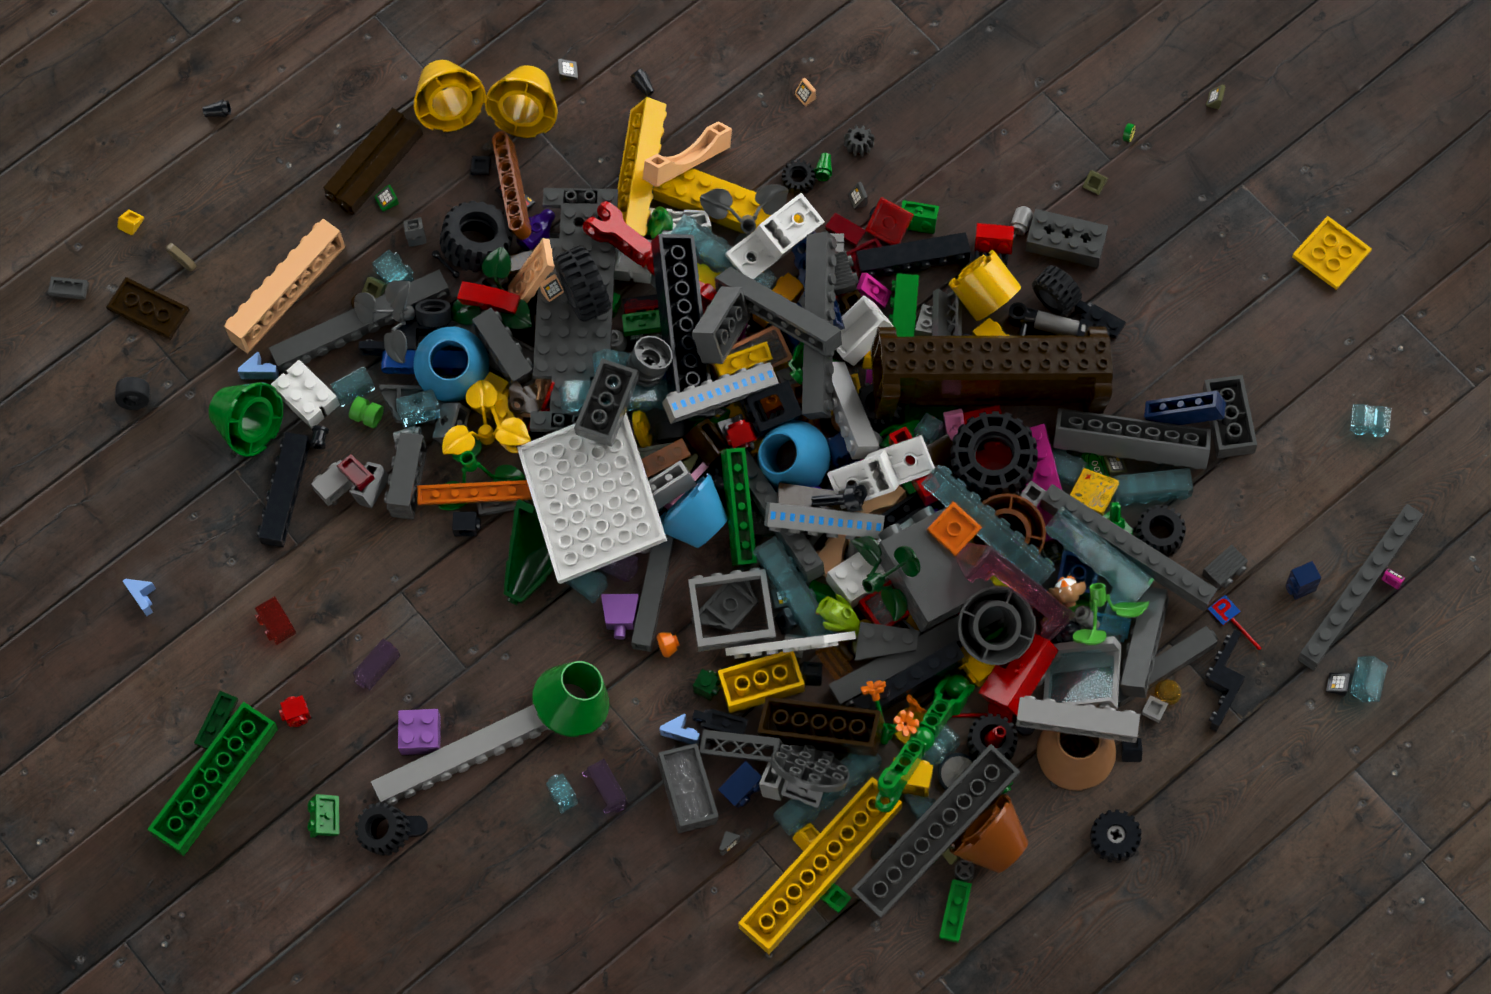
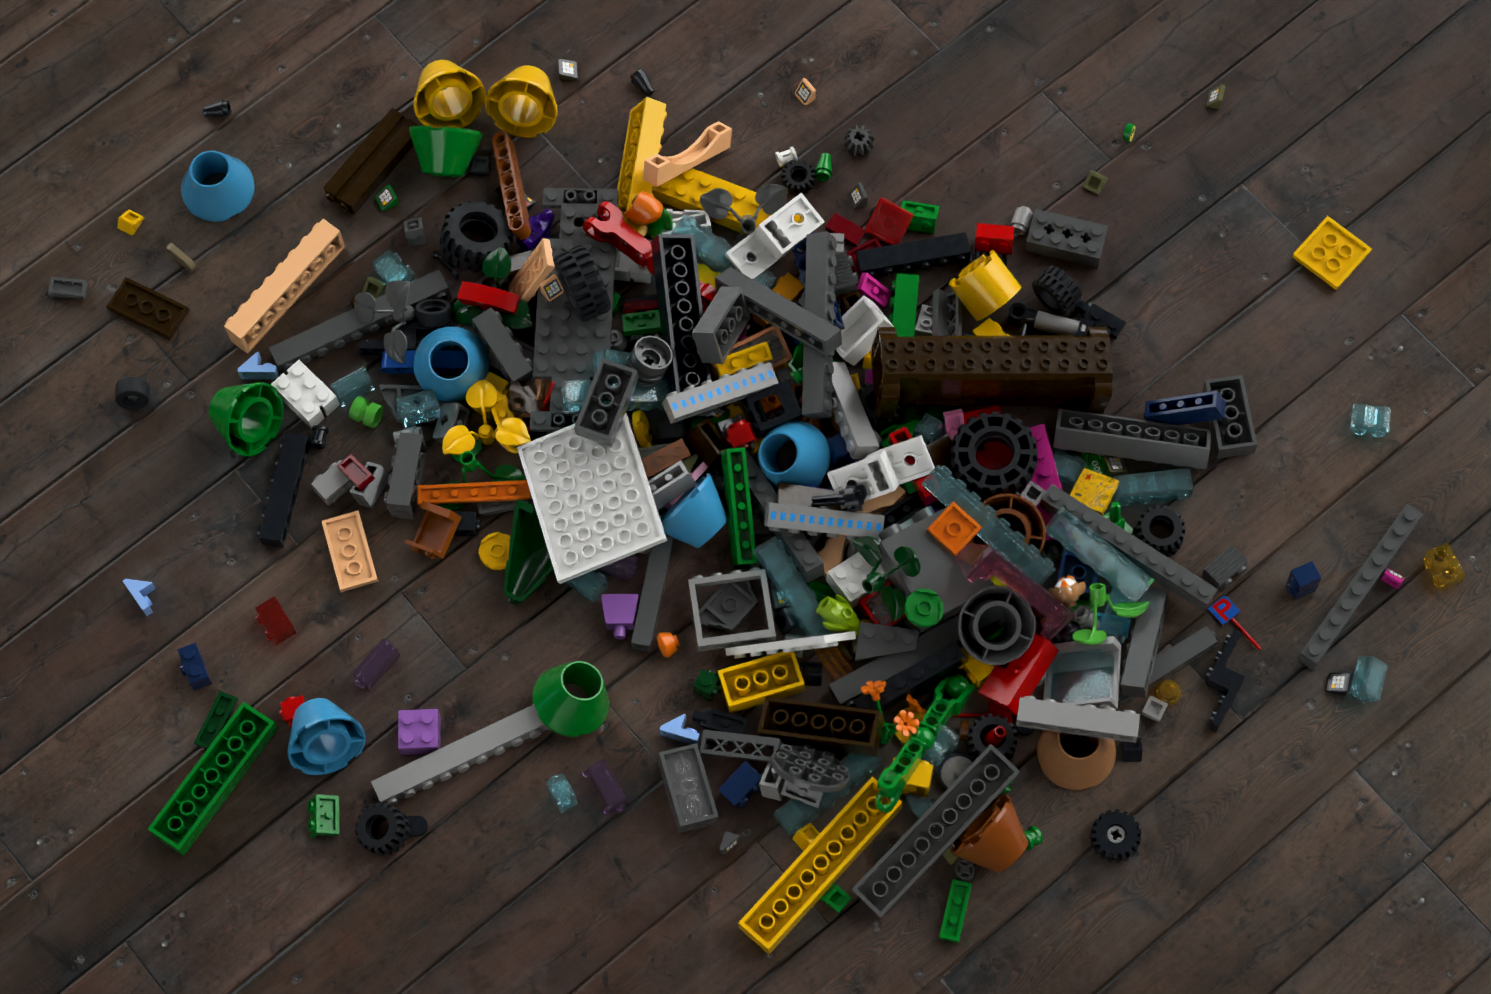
(194, 666): none -> dark blue brick
(220, 200): none -> dark azure cone
(323, 737): none -> dark azure cone
(349, 551): none -> light nougat plate
(435, 531): none -> dark orange panel
(444, 149): none -> green cone
(495, 550): none -> yellow tile
(644, 209): none -> orange piece
(786, 156): none -> white bush
(924, 608): none -> green tile
(964, 730): none -> reddish brown tile
(1033, 836): none -> green wheel
(1448, 565): none -> clear yellow brick

